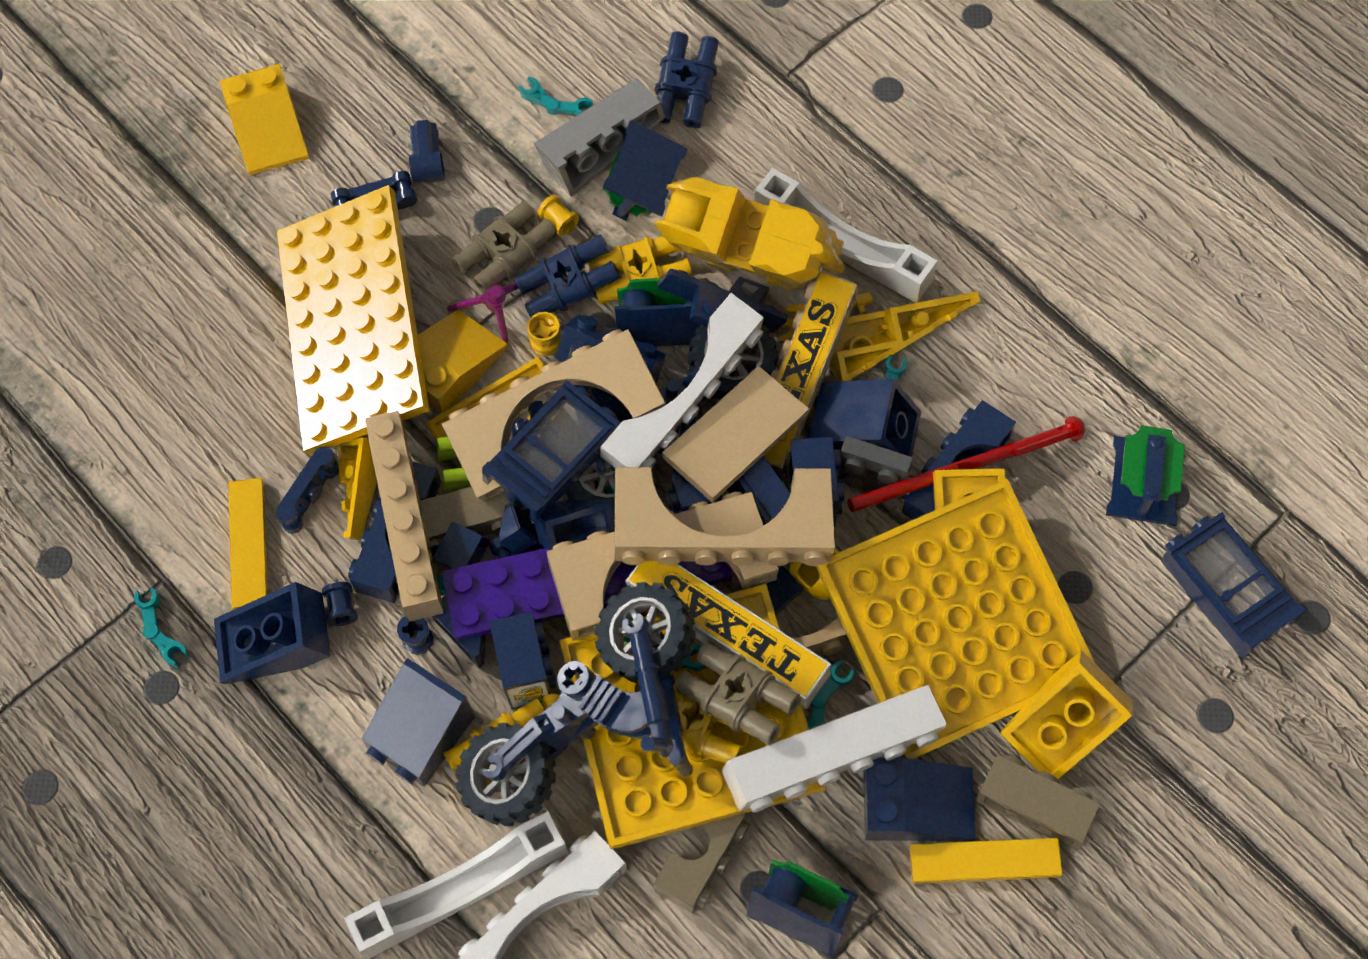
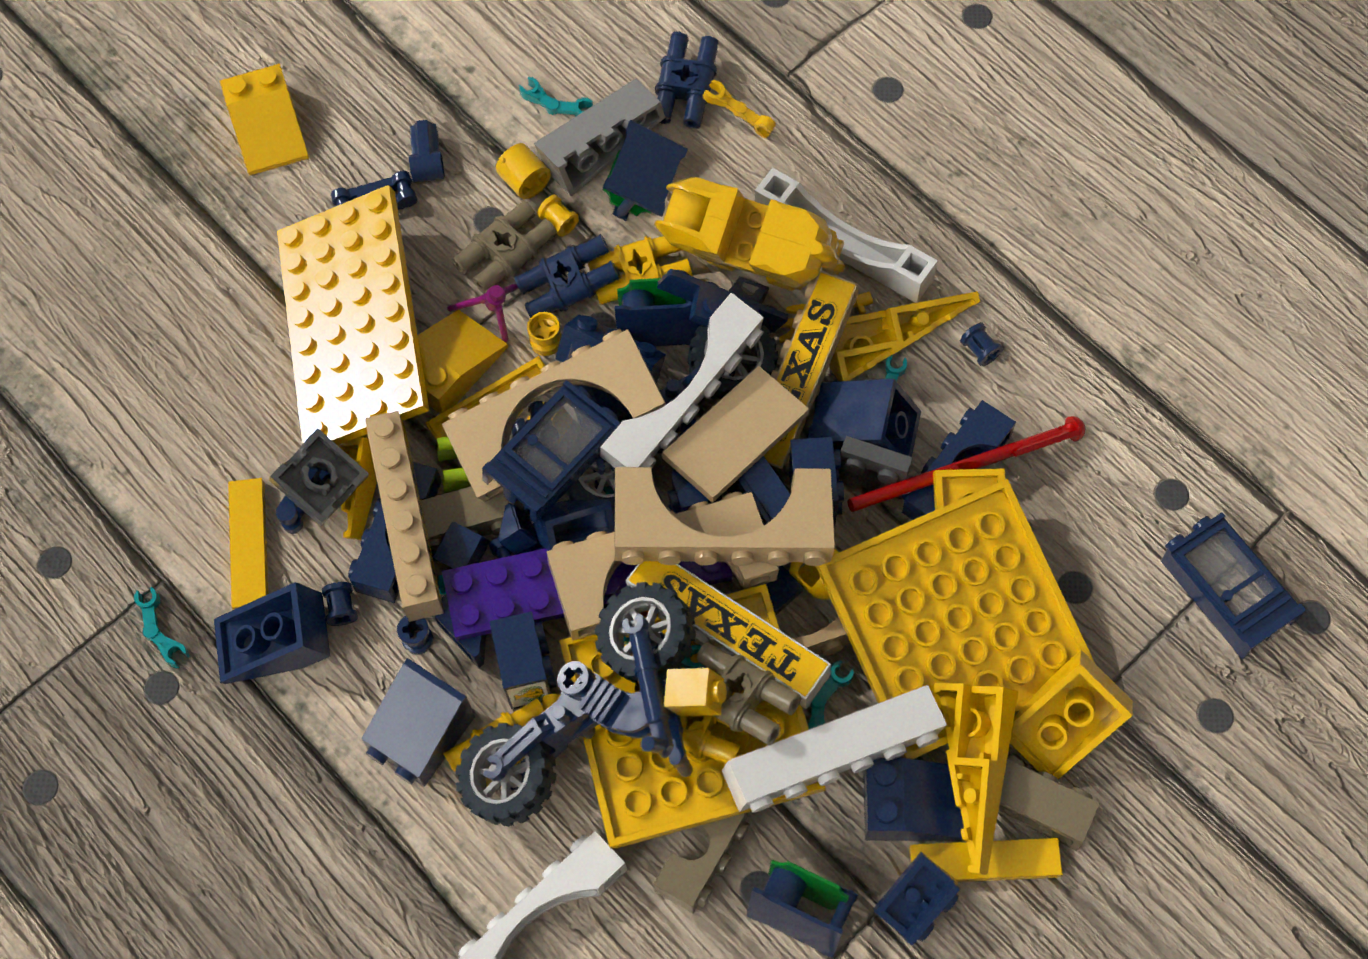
(314, 499): none -> dark grey brick
(414, 910): white arch -> none
(523, 171): none -> yellow piece
(694, 692): none -> yellow brick
(762, 124): none -> yellow piece
(918, 899): none -> dark blue bracket
(978, 743): none -> yellow wedge
(981, 344): none -> dark blue bush
(1147, 476): piece -> none

